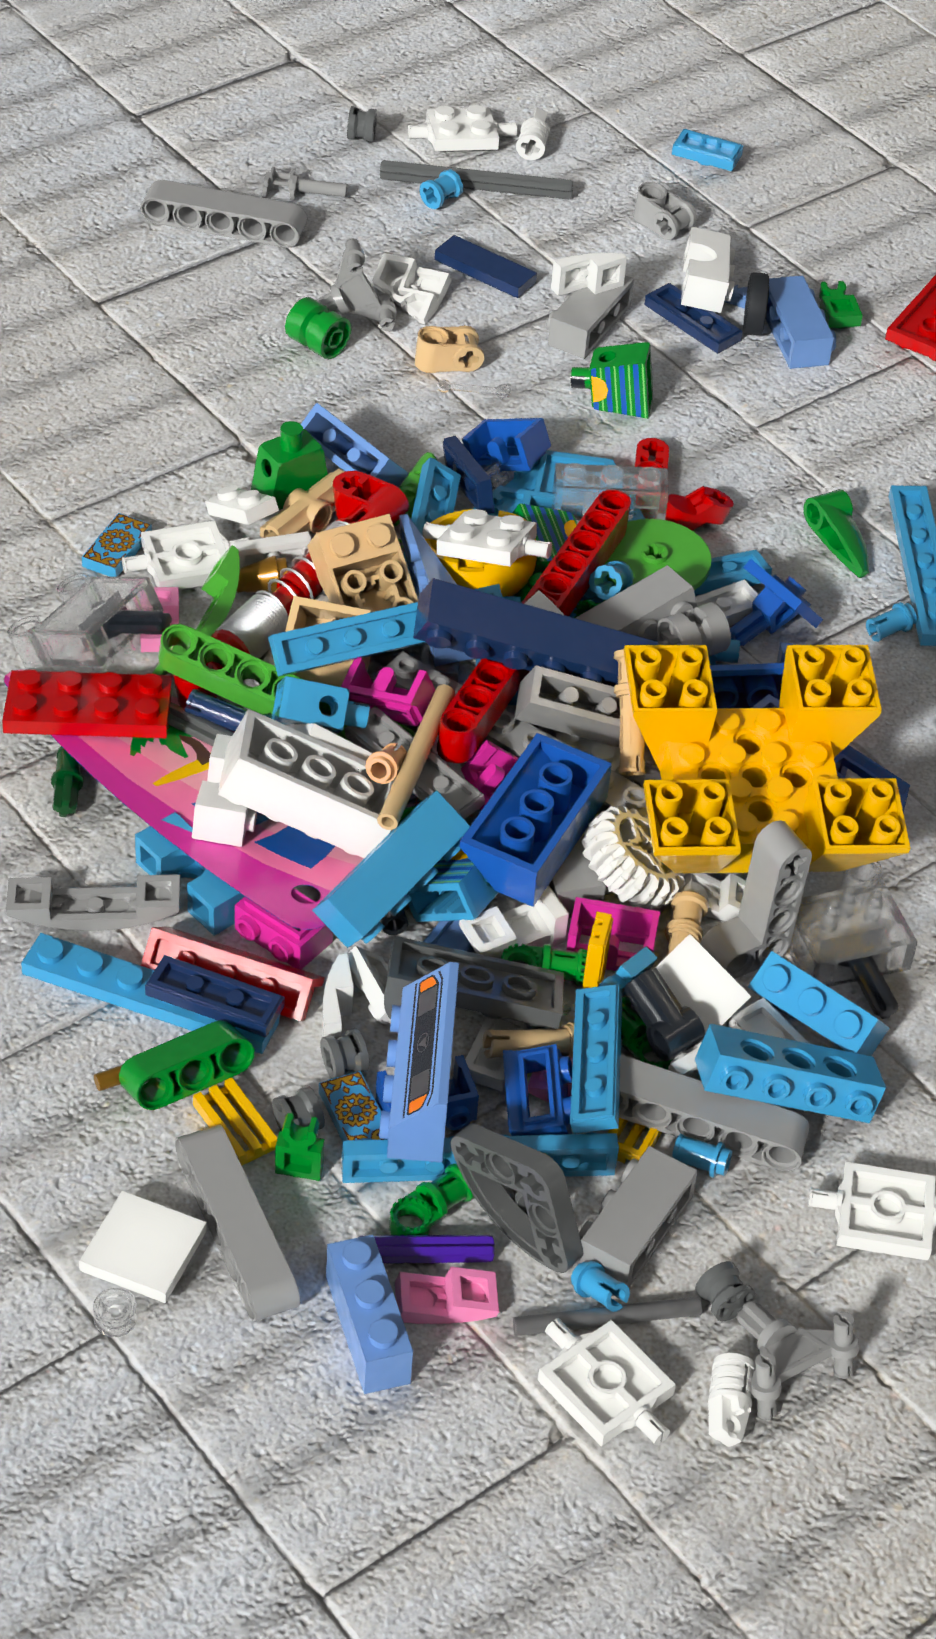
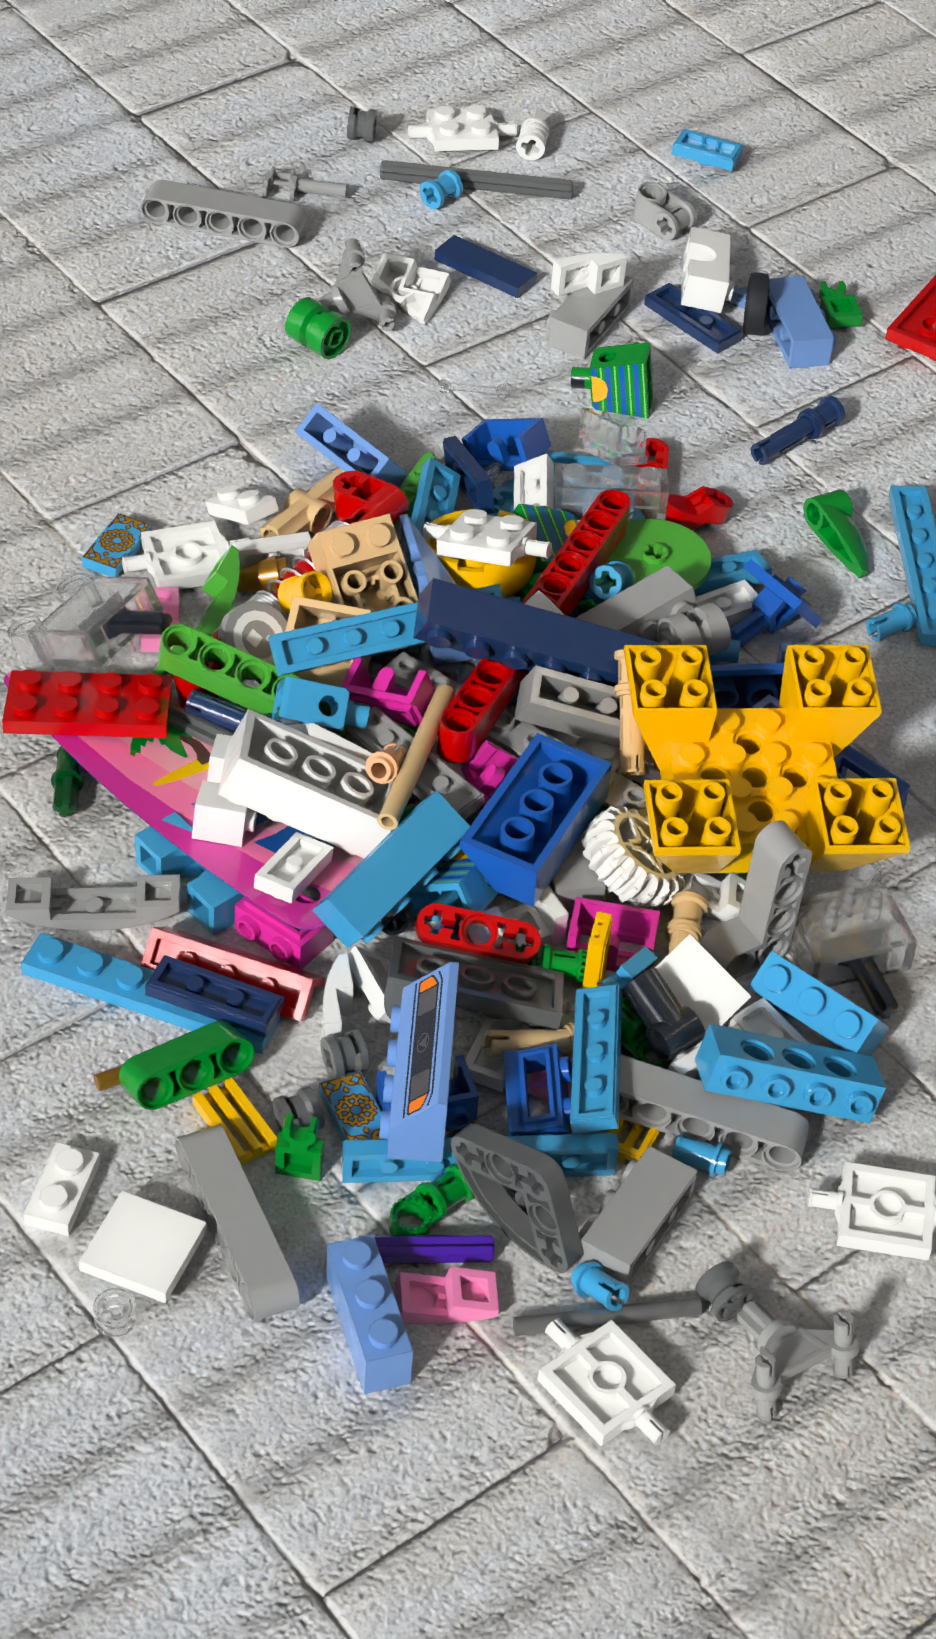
(61, 1189): none -> white plate
(249, 628): none -> light grey tile
(288, 463): green torso -> none
(293, 867): none -> white plate
(308, 585): none -> yellow wheel
(444, 348): tan piece -> none
(492, 922): none -> red beam
(534, 482): none -> white plate
(610, 440): none -> clear hinge
(730, 1397): white hinge -> none
(809, 424): none -> dark blue pin

